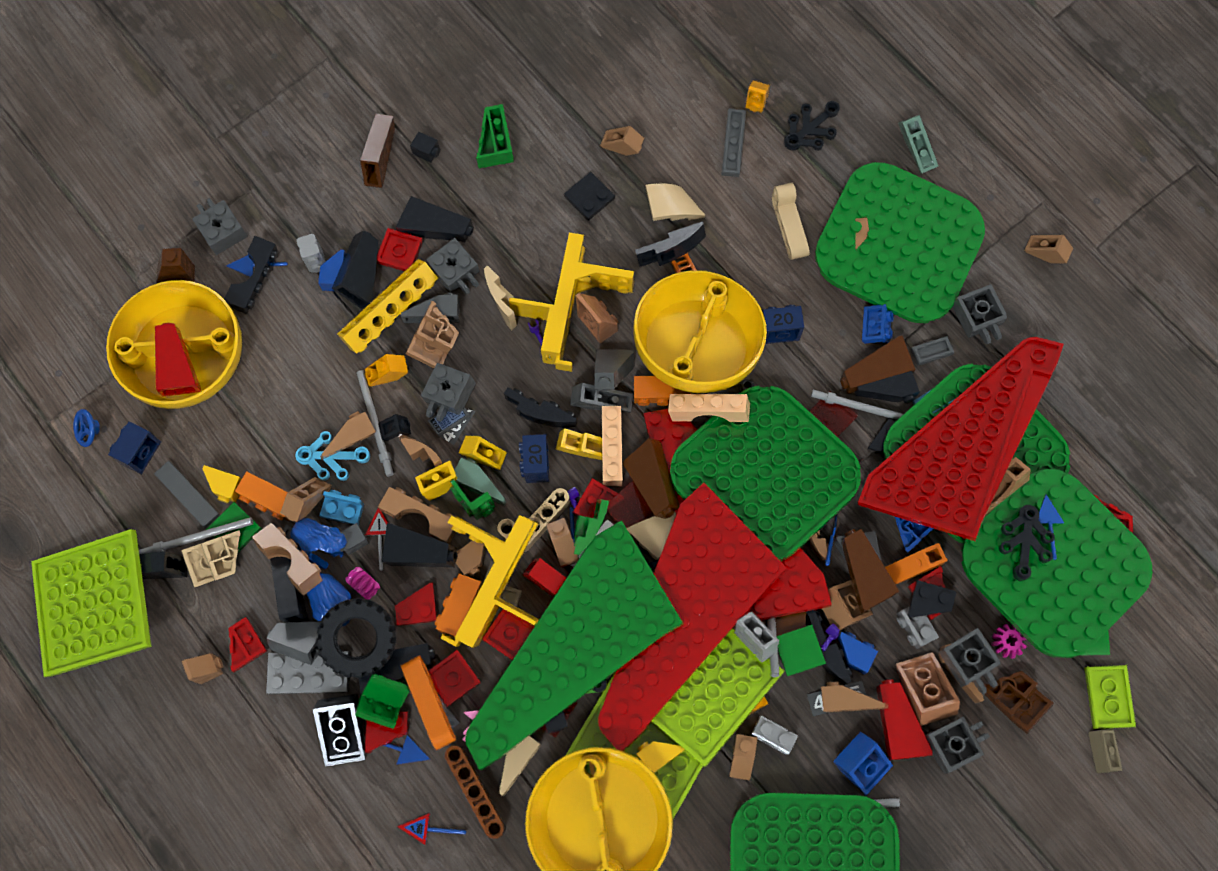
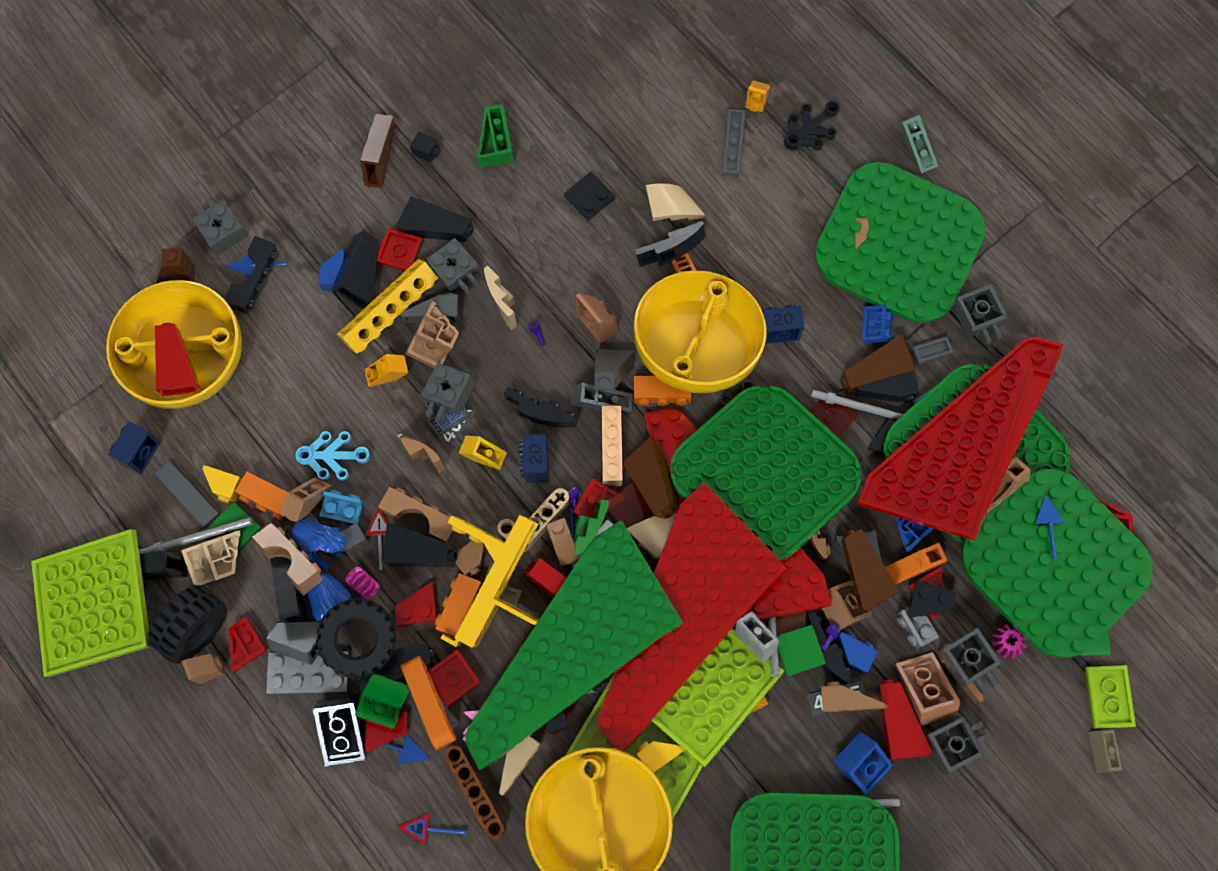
(87, 427): blue piece -> none
(187, 624): none -> black tyre
(311, 252): light grey brick -> none
(352, 432): medium nougat slope -> none
(384, 456): light grey bar -> none
(394, 427): black bracket -> none
(436, 481): yellow slope -> none
(474, 479): sand green slope -> none
(478, 508): green bracket -> none
(508, 633): red plate -> none
(572, 281): yellow piece -> none
(580, 444): yellow slope -> none
(623, 141): medium nougat slope -> none
(728, 406): light nougat arch -> none
(743, 757): medium nougat slope -> none
(774, 735): light grey brick -> none
(789, 221): tan beam -> none
(831, 543): blue piece -> none
(1019, 700): reddish brown slope -> none
(1027, 539): black plant -> none
(1049, 248): medium nougat slope -> none

